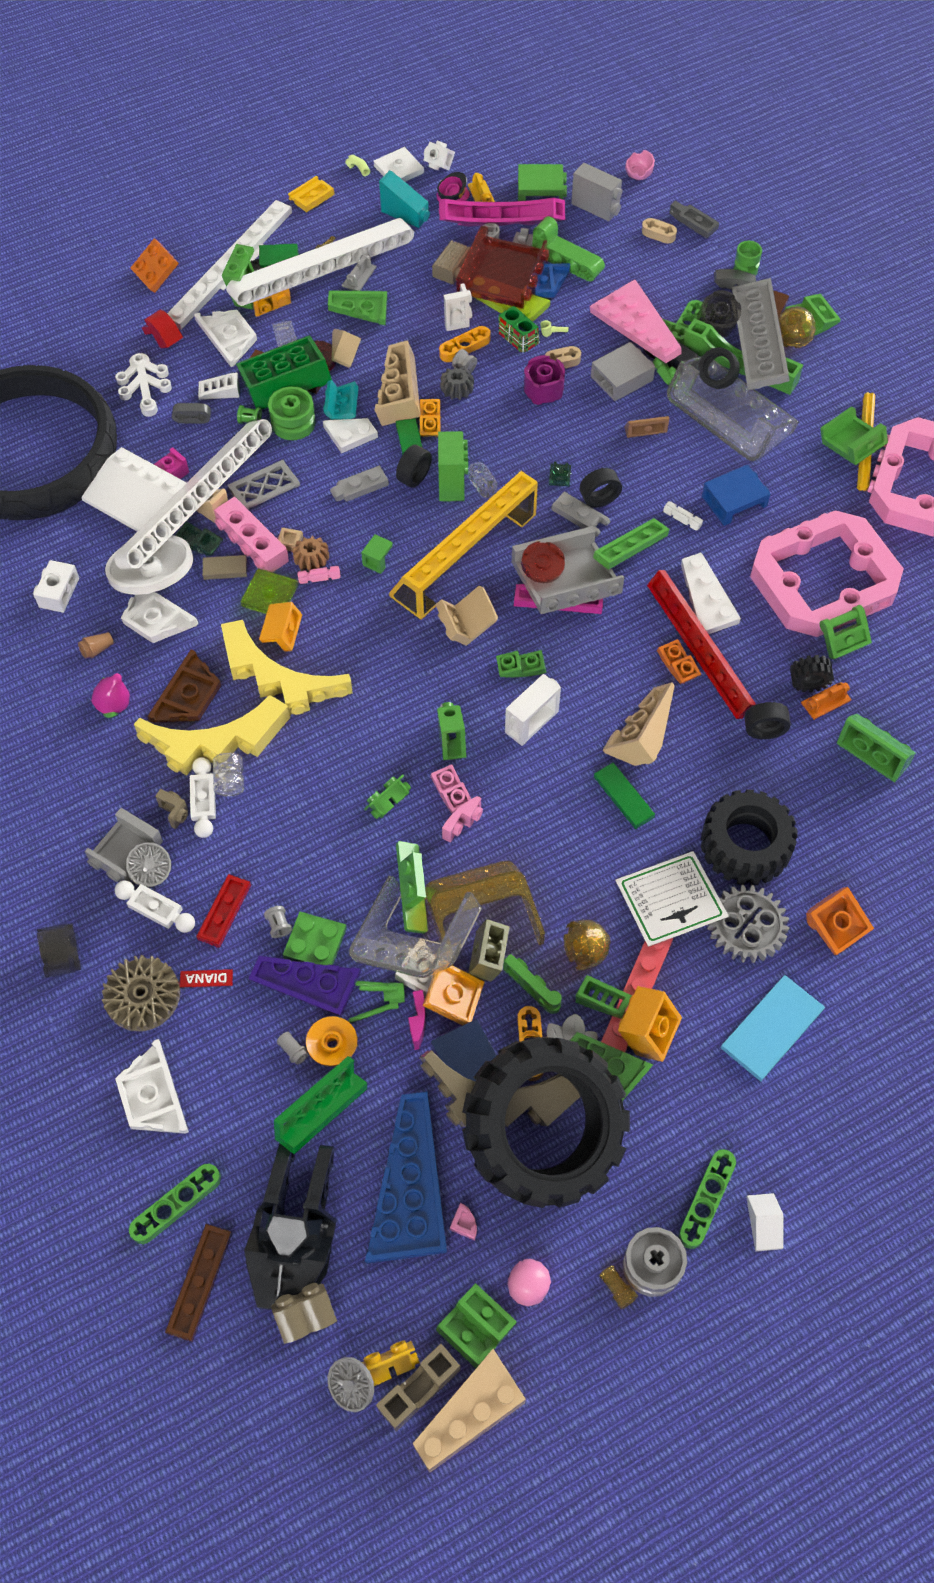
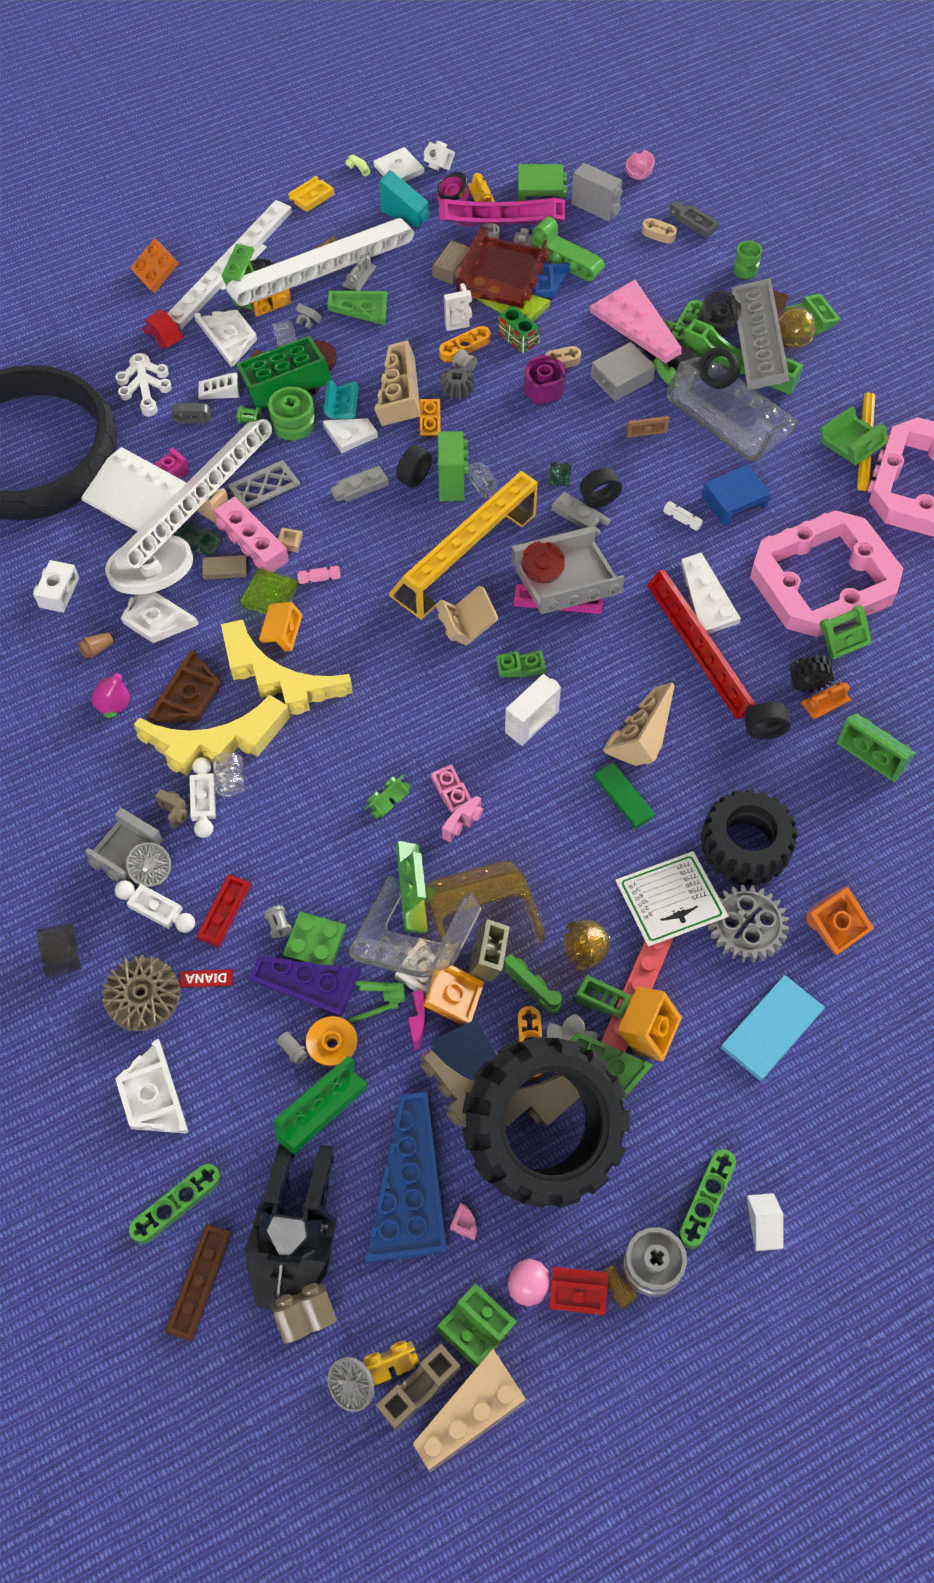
(276, 253): green panel -> none
(307, 314): none -> light grey tile
(310, 553): medium nougat gear -> none
(344, 347): tan slope -> none
(374, 553): bright green panel -> none
(408, 433): green tile -> none
(451, 721): bright green torso -> none
(547, 329): yellowish green hand -> none
(579, 1290): none -> red plate
(631, 543): bright green plate -> none
(678, 662): orange slope -> none
(729, 277): dark grey slope -> none

